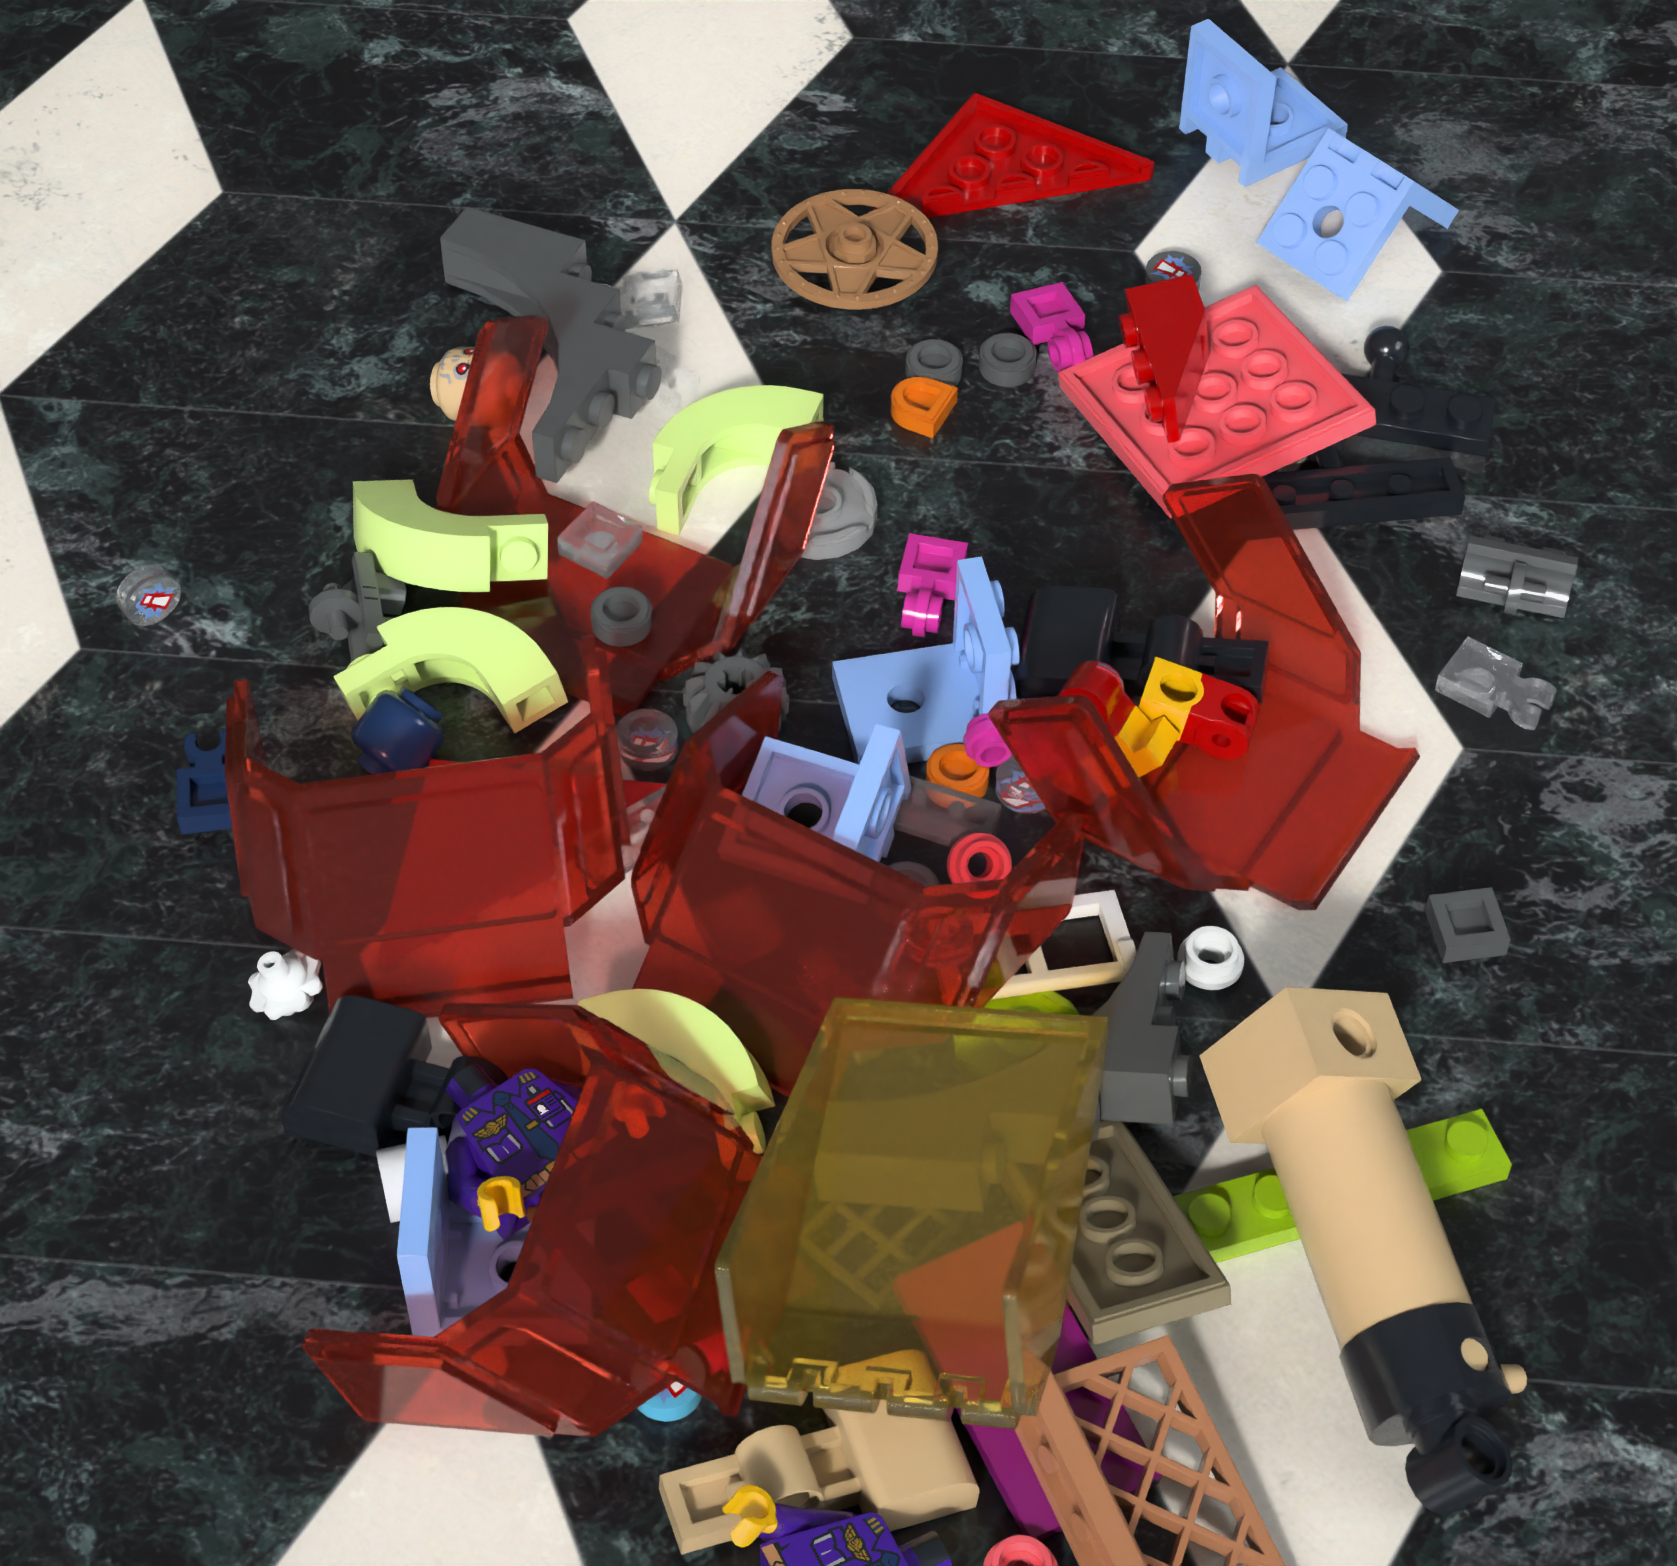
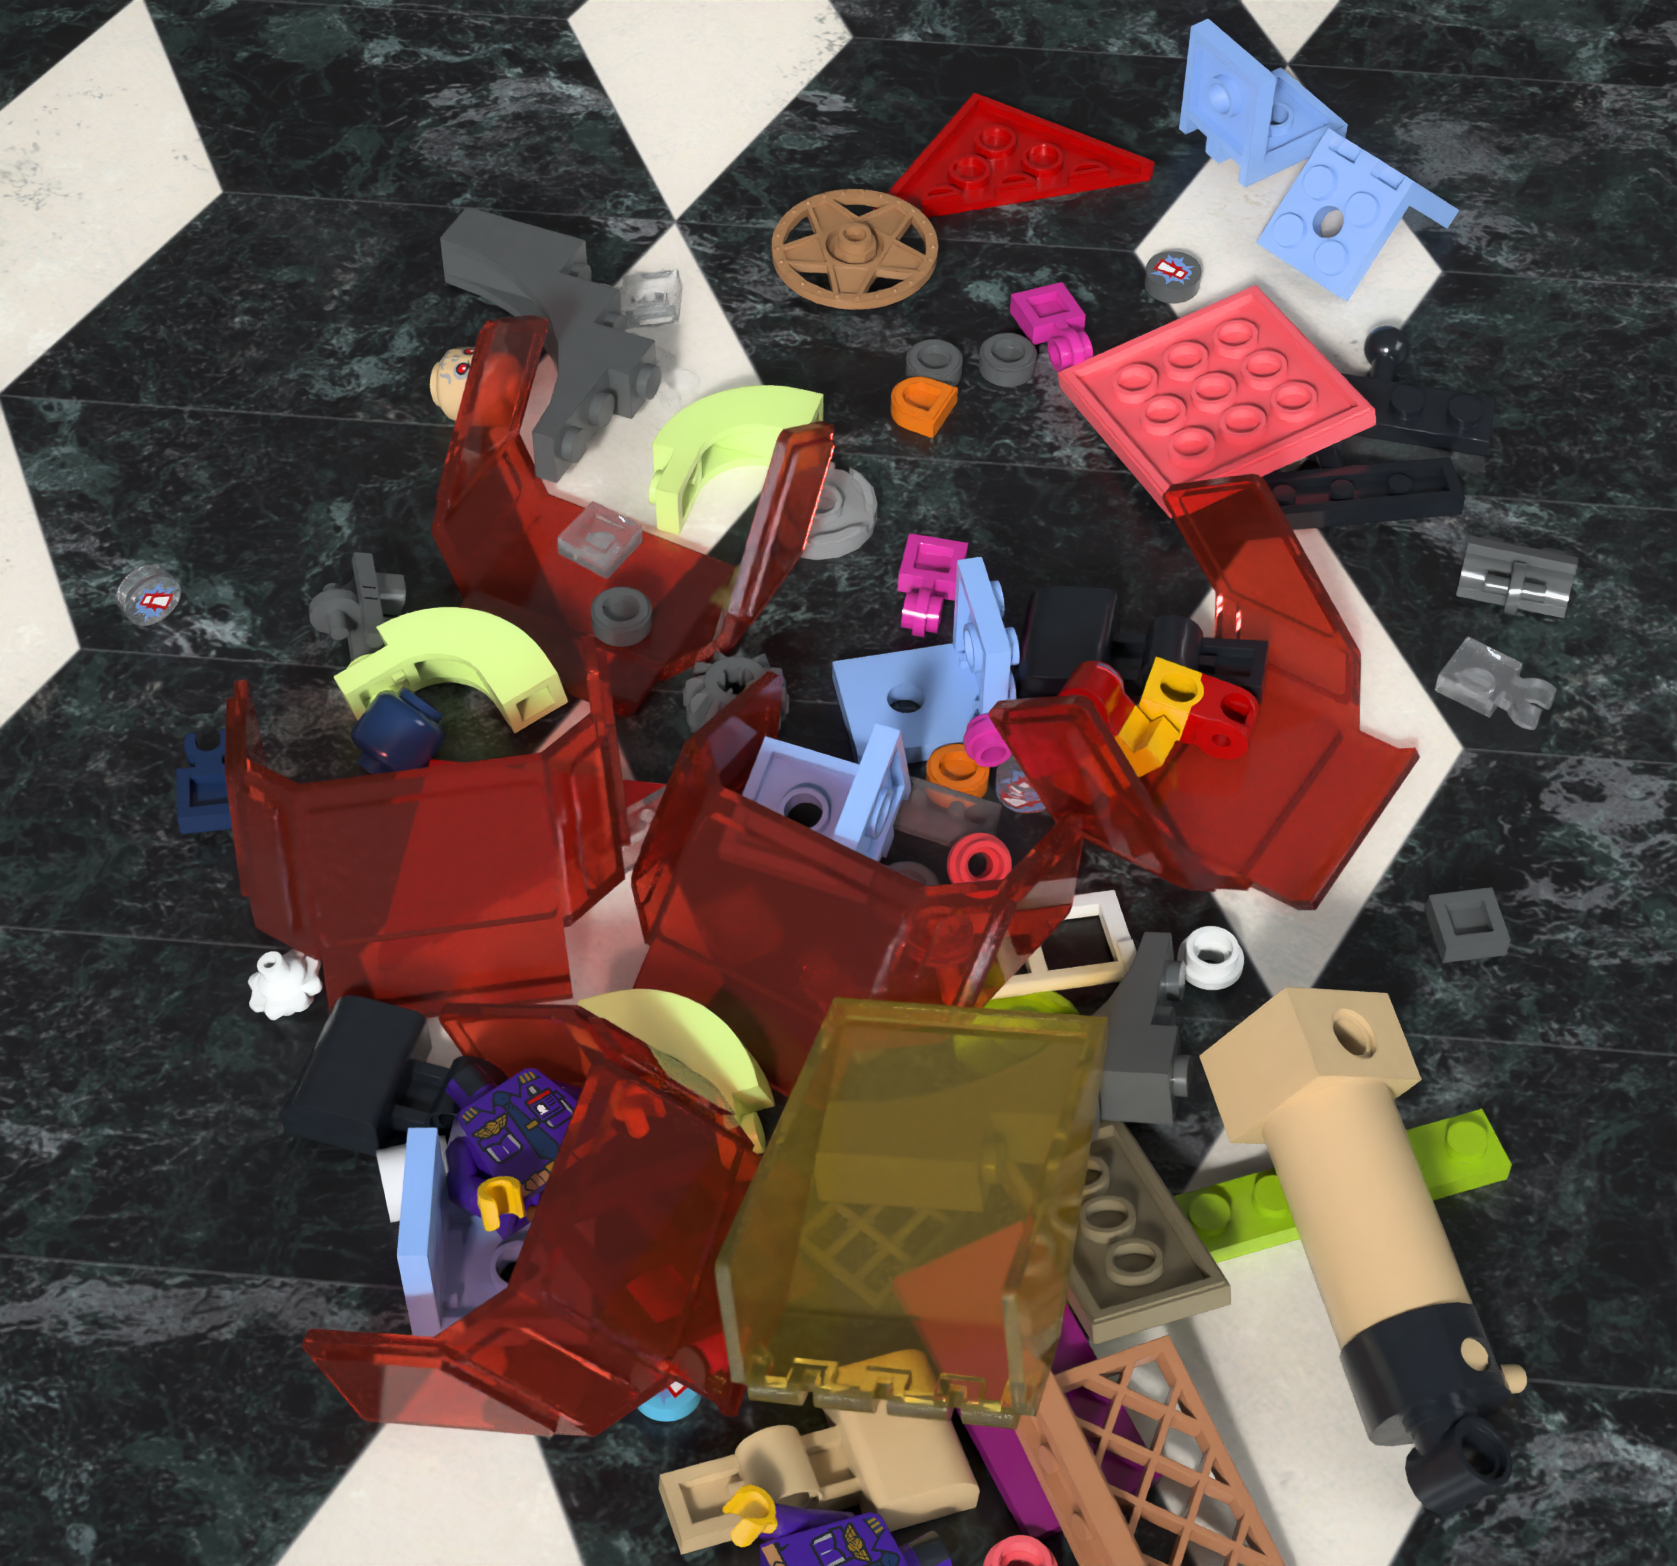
(442, 547): yellowish green arch -> none
(647, 739): clear tile -> none
(1171, 347): red slope -> none

